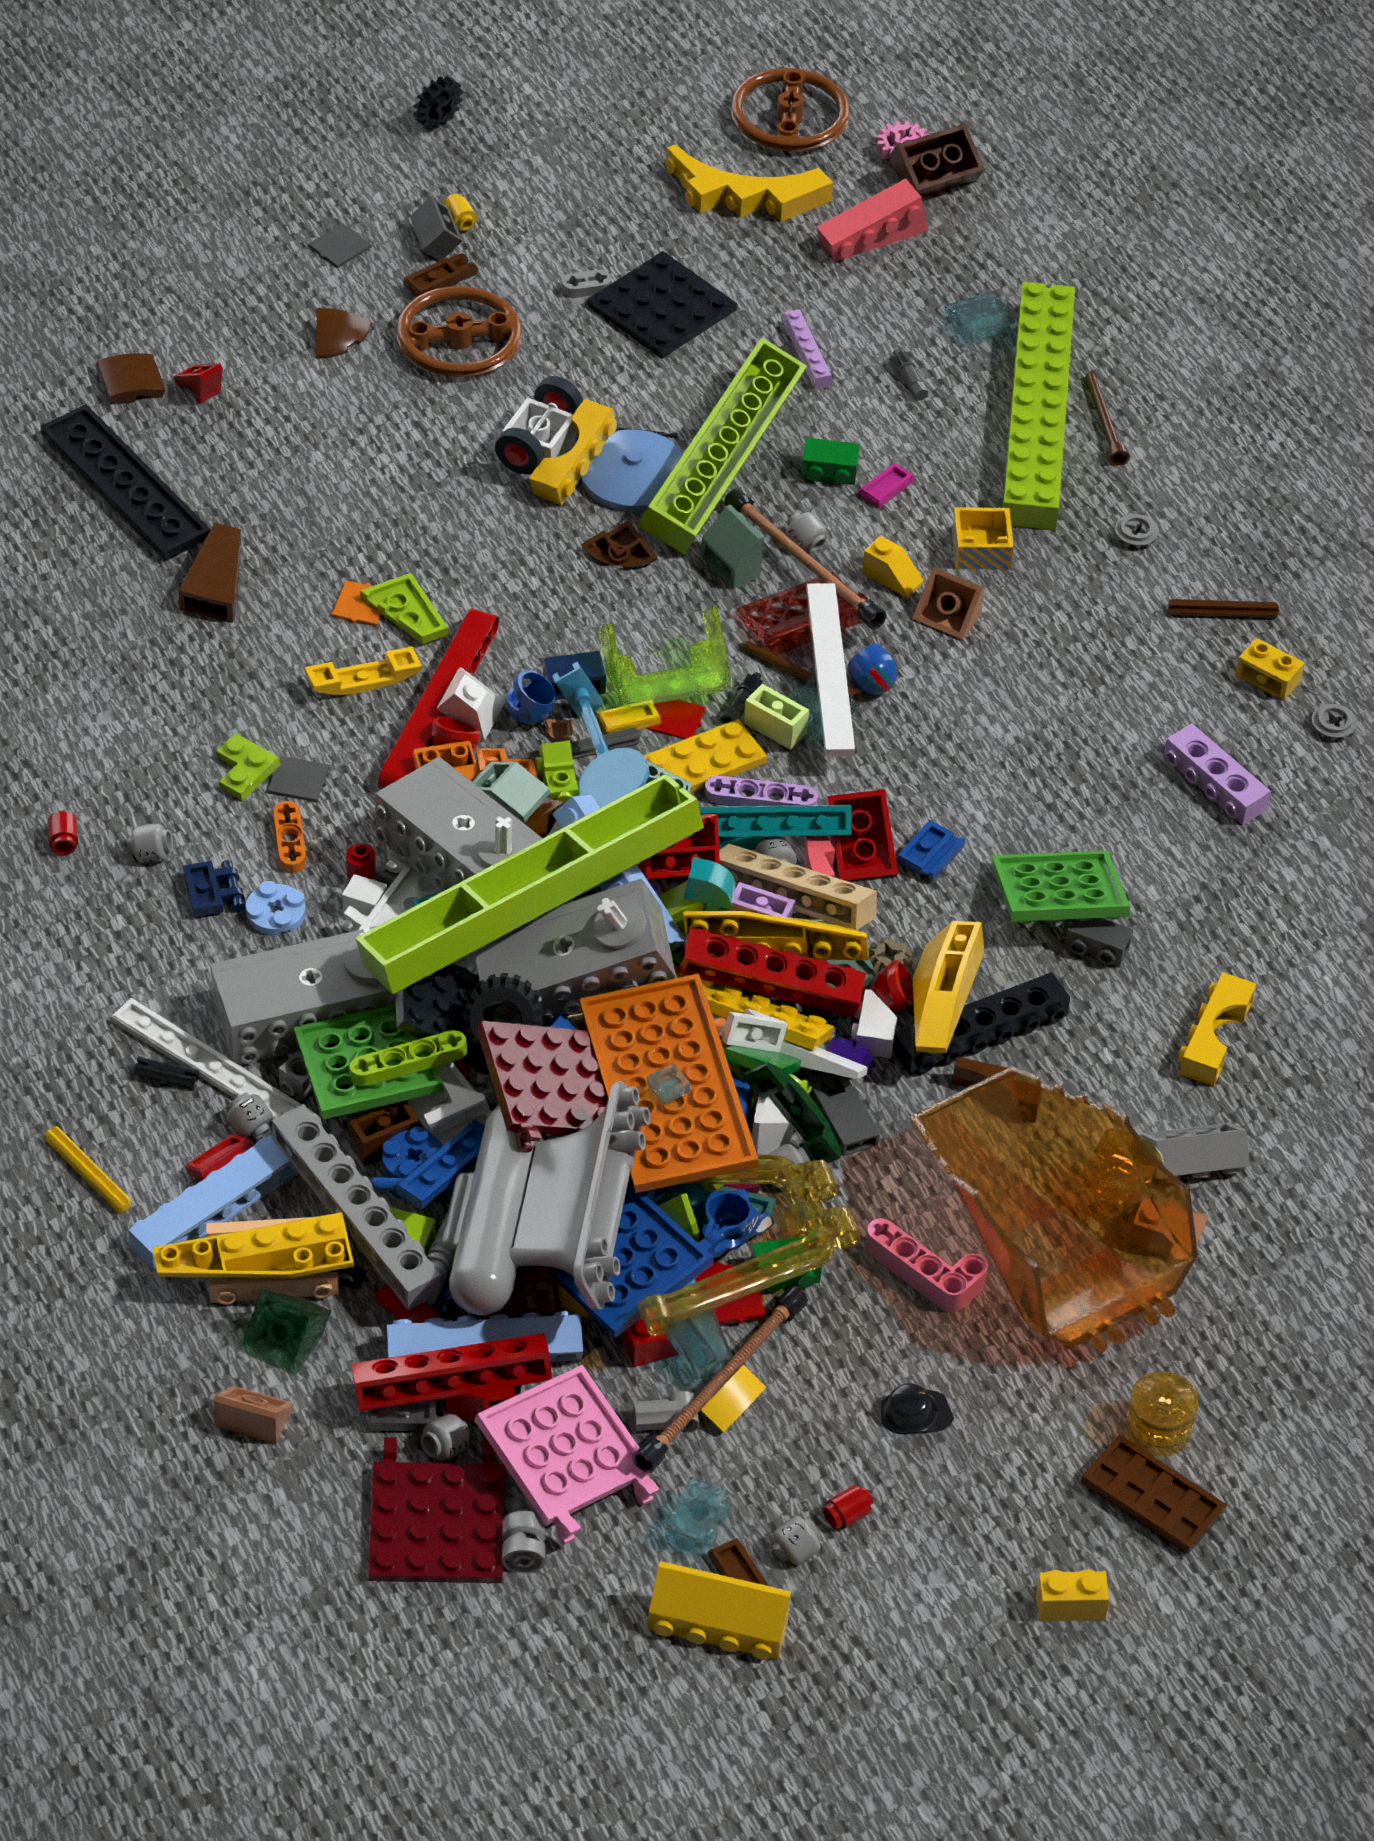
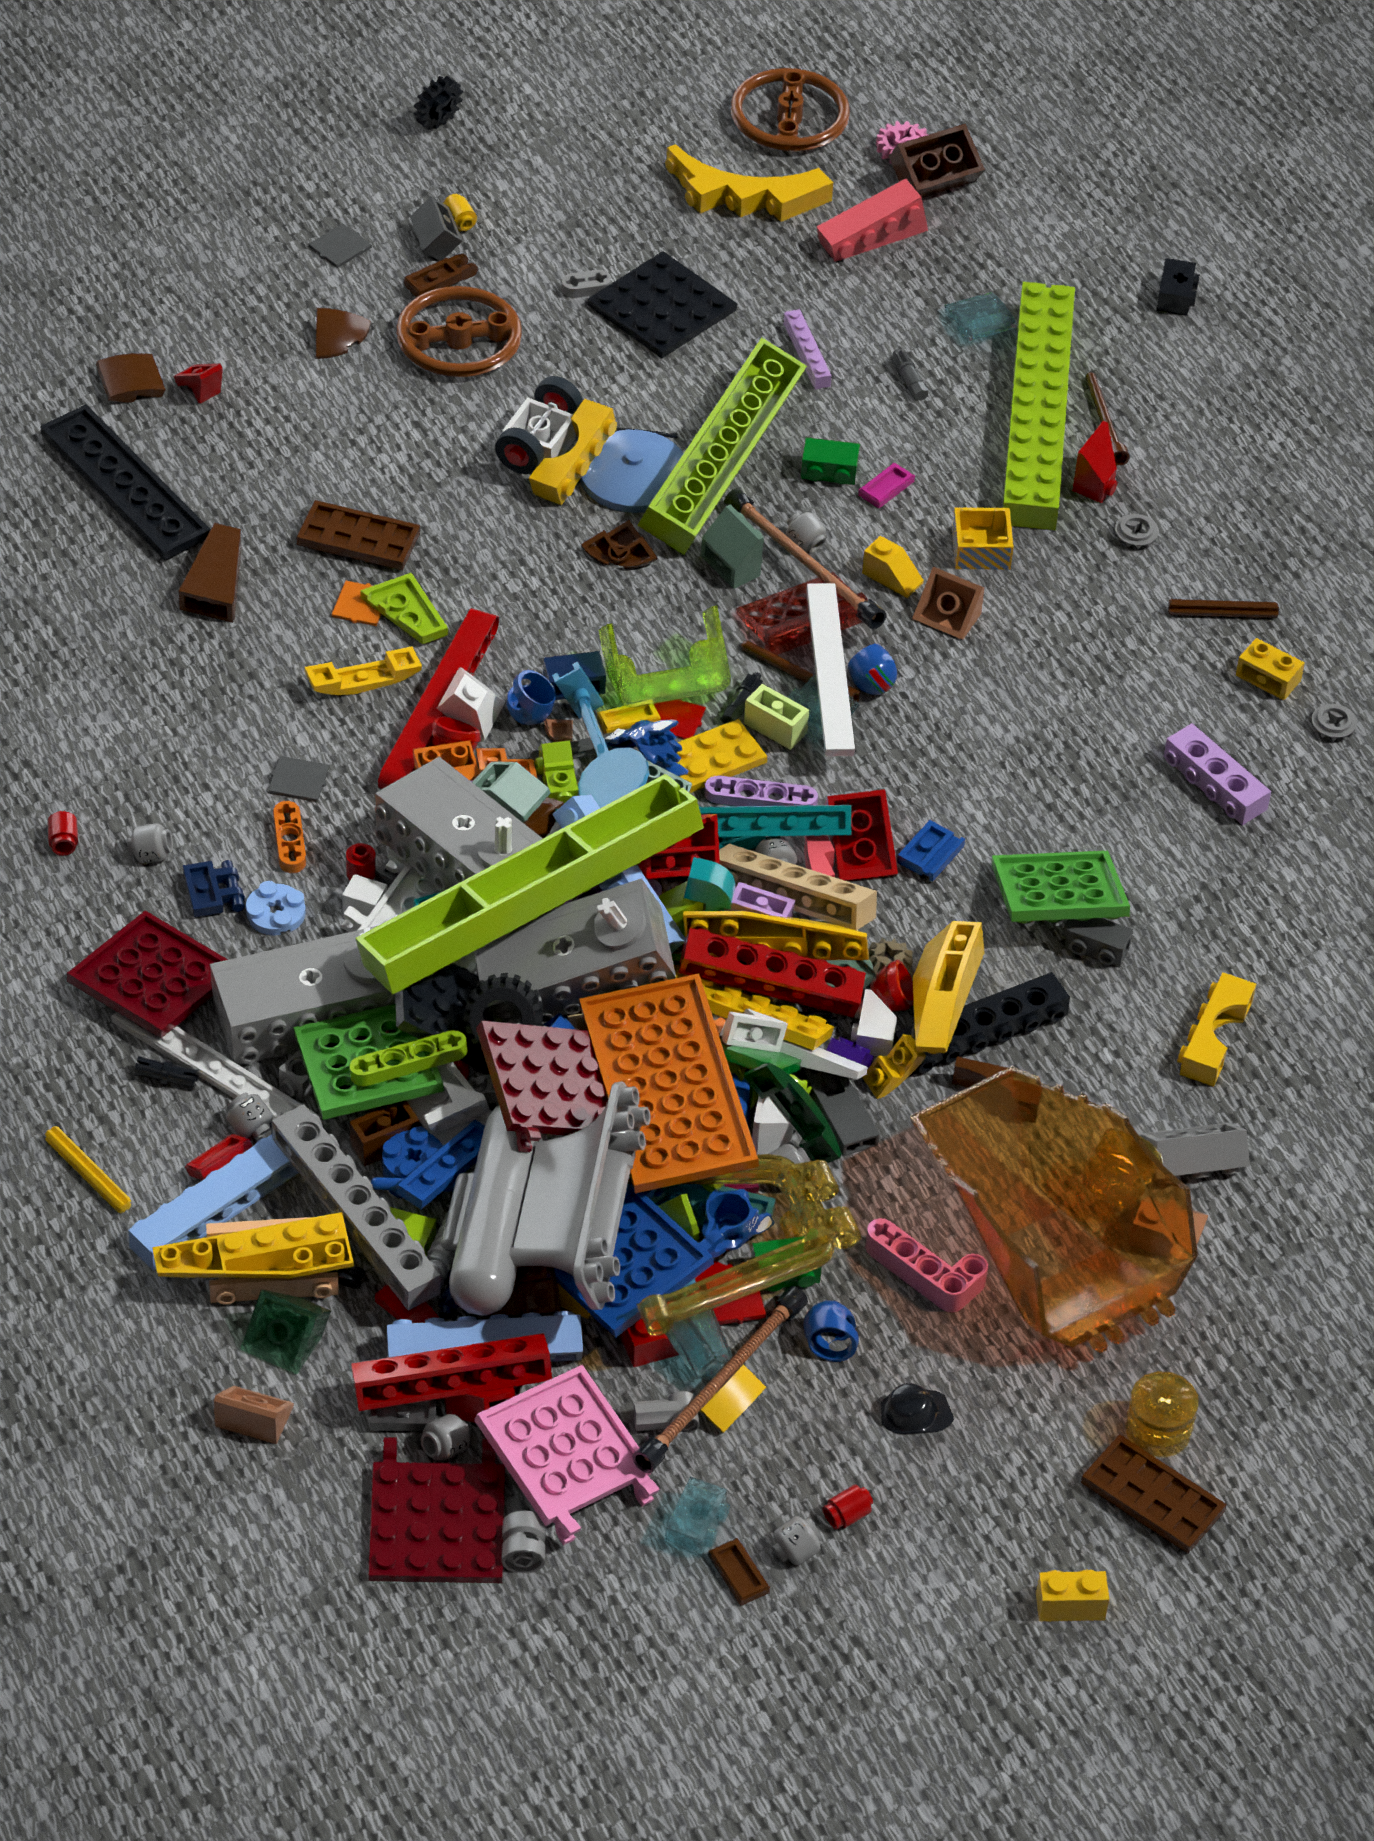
(148, 974): none -> dark red plate
(249, 763): lime plate -> none
(358, 535): none -> reddish brown plate
(653, 741): none -> blue piece
(668, 1083): clear light blue plate -> none
(719, 1611): yellow slope -> none
(835, 1318): none -> blue helmet
(891, 1070): none -> yellow slope
(1096, 466): none -> red slope
(1177, 286): none -> black brick

